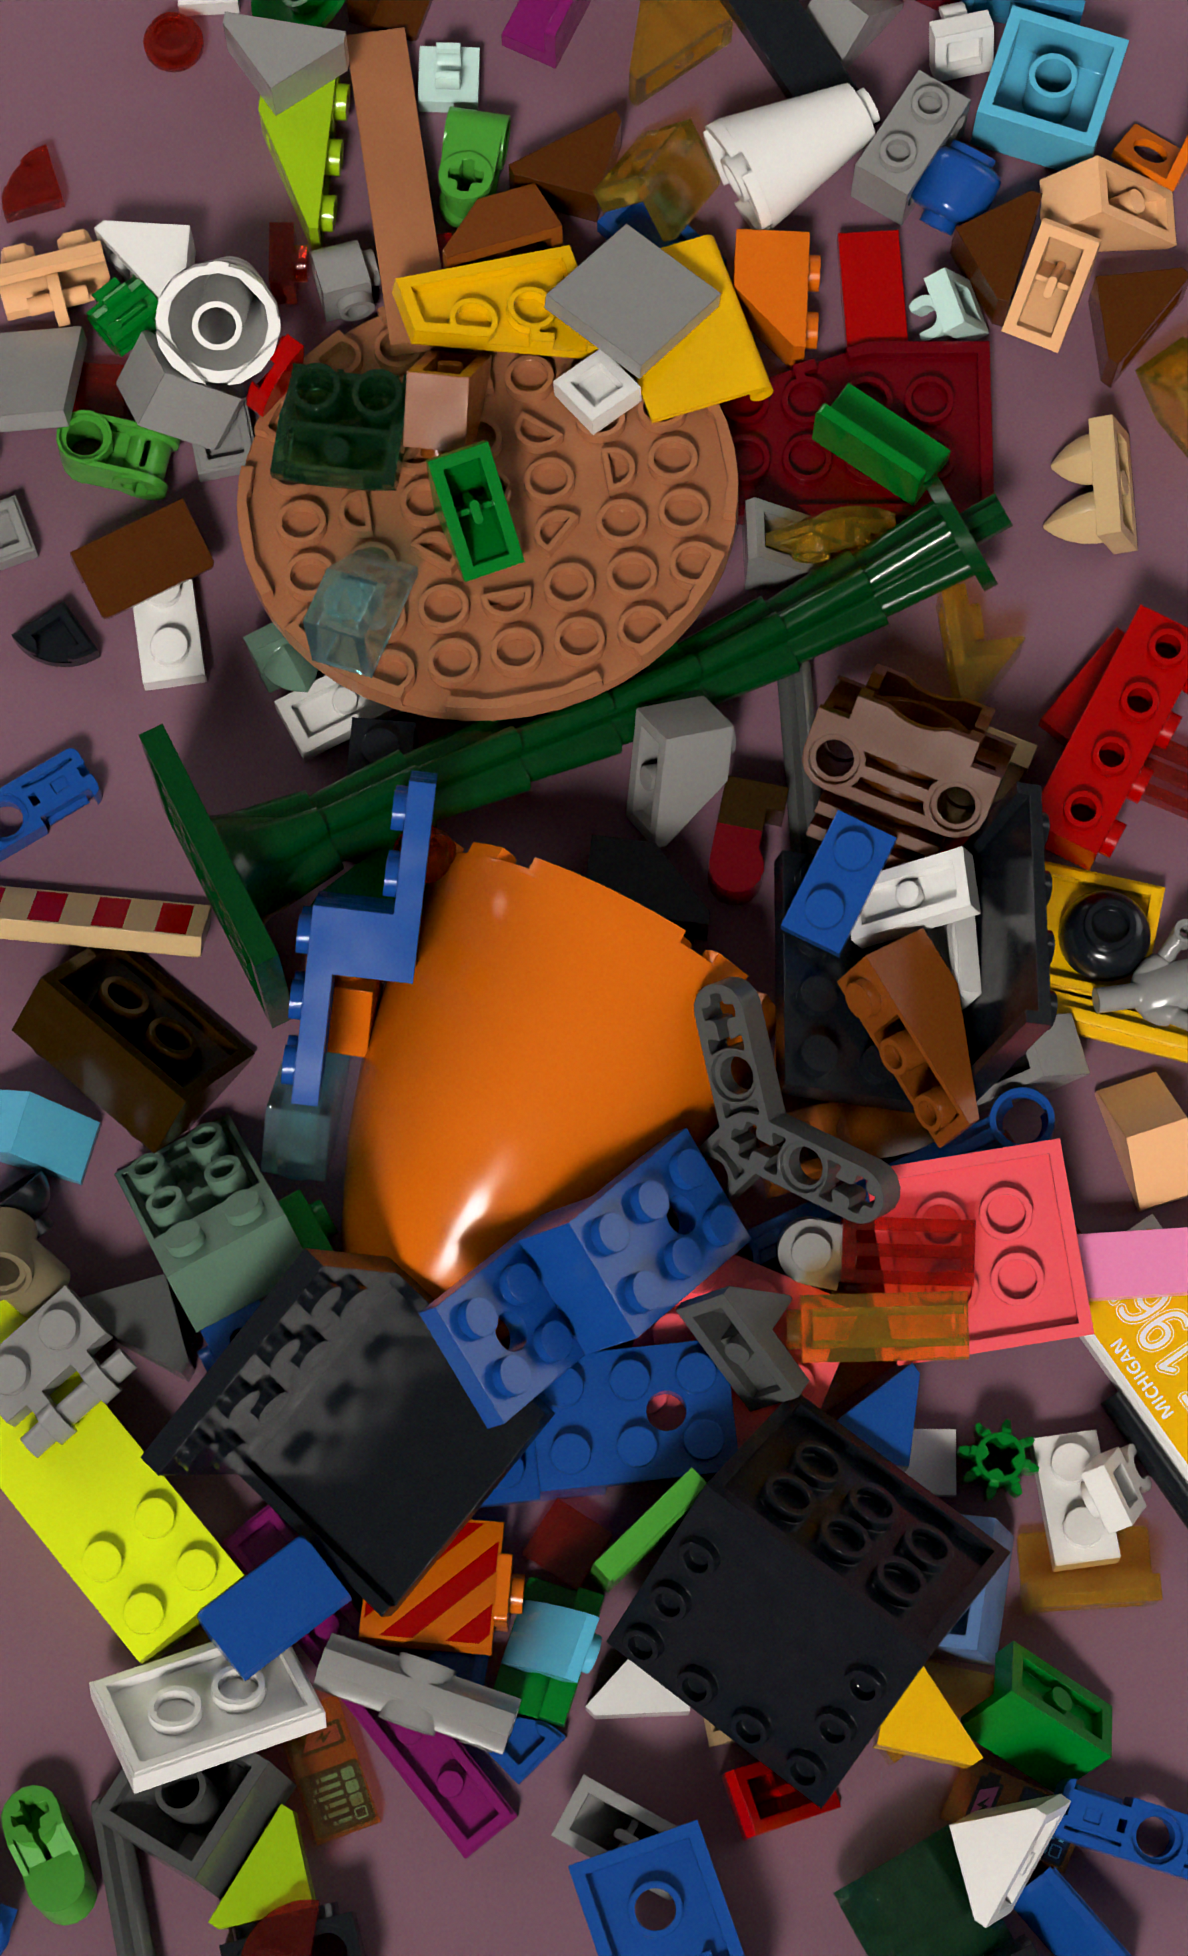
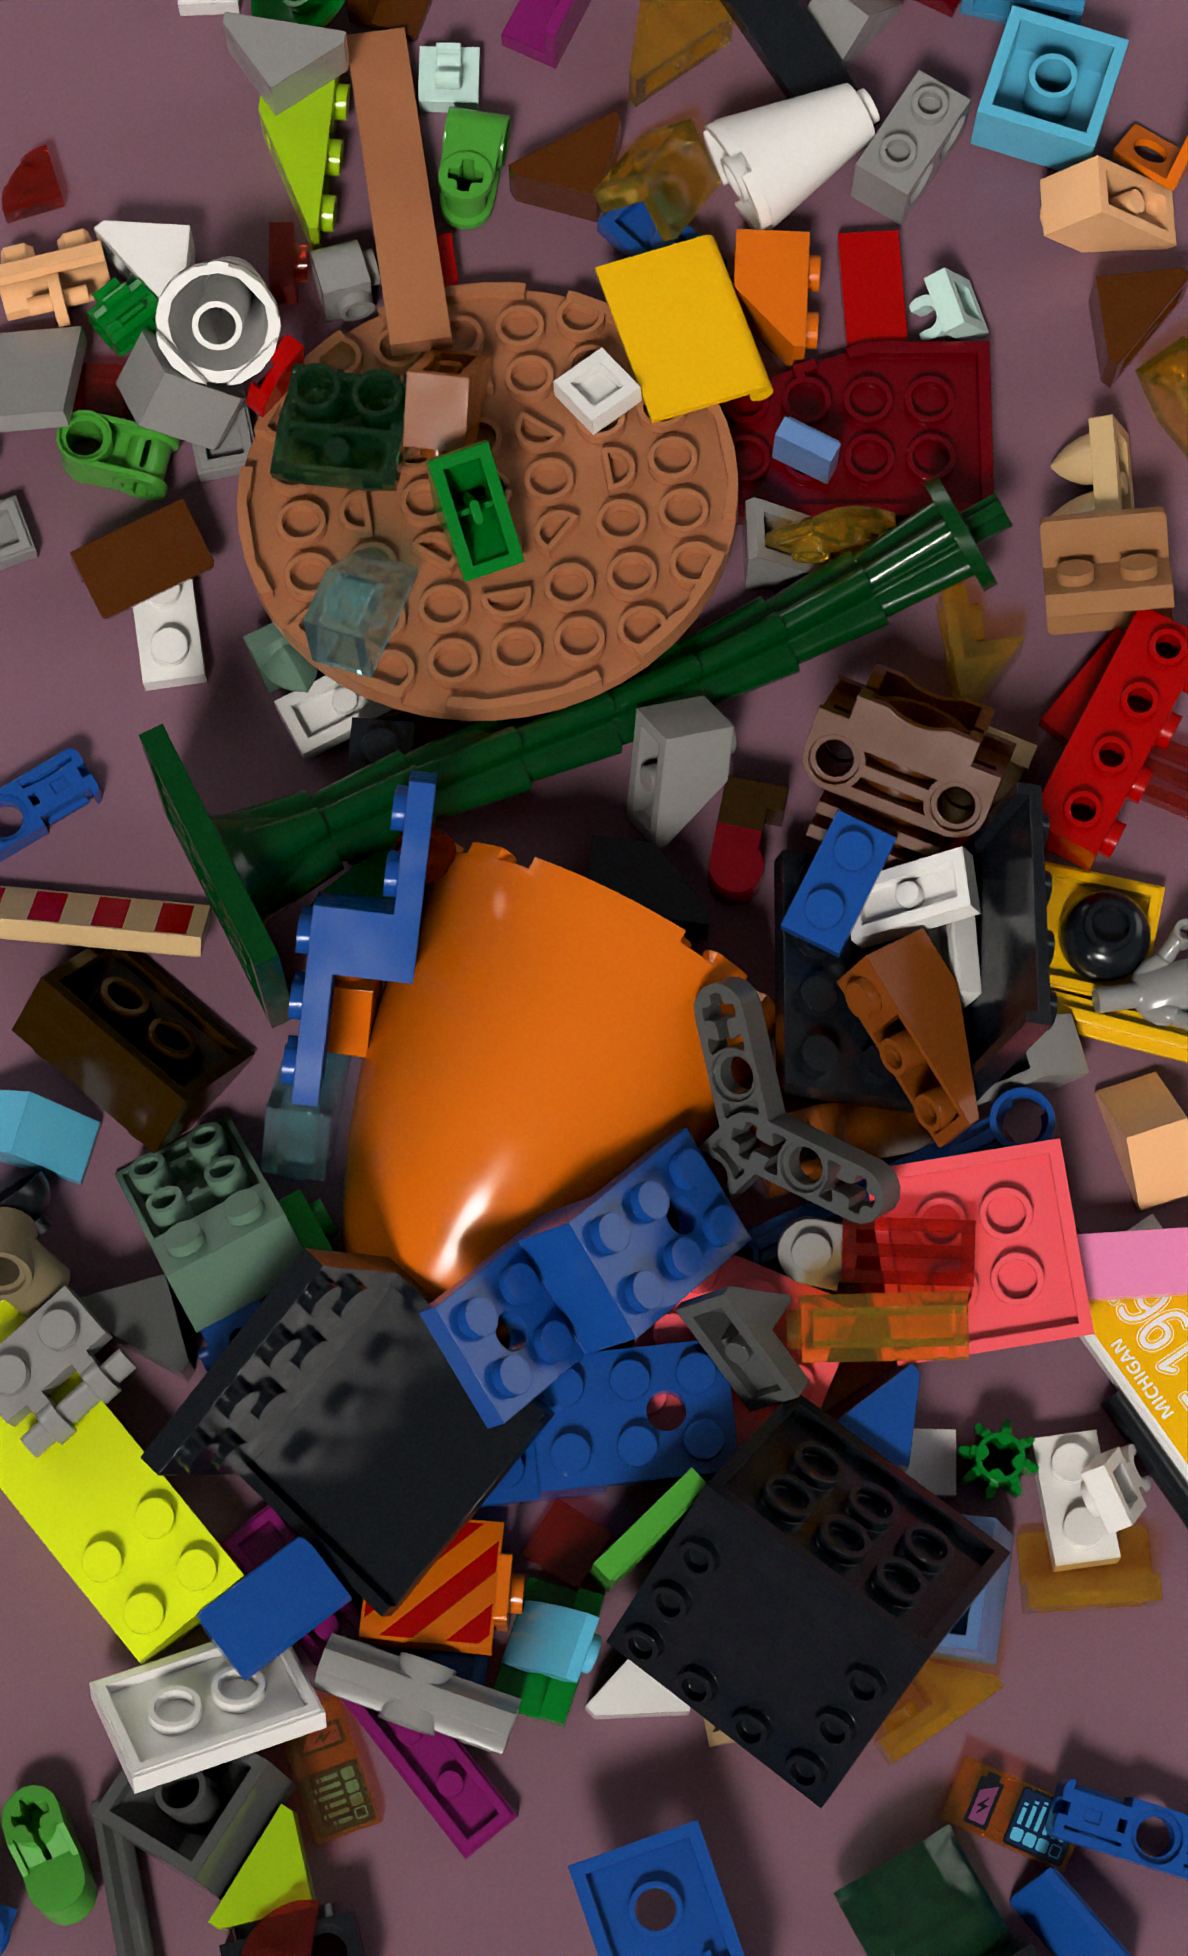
(56, 639): black tile -> none
(173, 42): clear red plate -> none
(492, 306): yellow wing -> none
(504, 227): dark orange slope -> none
(528, 1747): blue tile -> none
(604, 1820): light grey slope -> none
(632, 300): light grey tile -> none
(767, 1801): red slope -> none
(796, 720): dark grey axle -> none
(806, 449): none -> medium blue tile
(879, 443): green panel -> none
(926, 1727): yellow slope -> none
(956, 187): blue head -> none
(960, 43): white tile -> none
(993, 250): reddish brown slope -> none
(1001, 1850): white slope -> none
(1041, 1720): green panel -> none
(1051, 285): light nougat slope -> none
(1105, 568): none -> medium nougat bracket

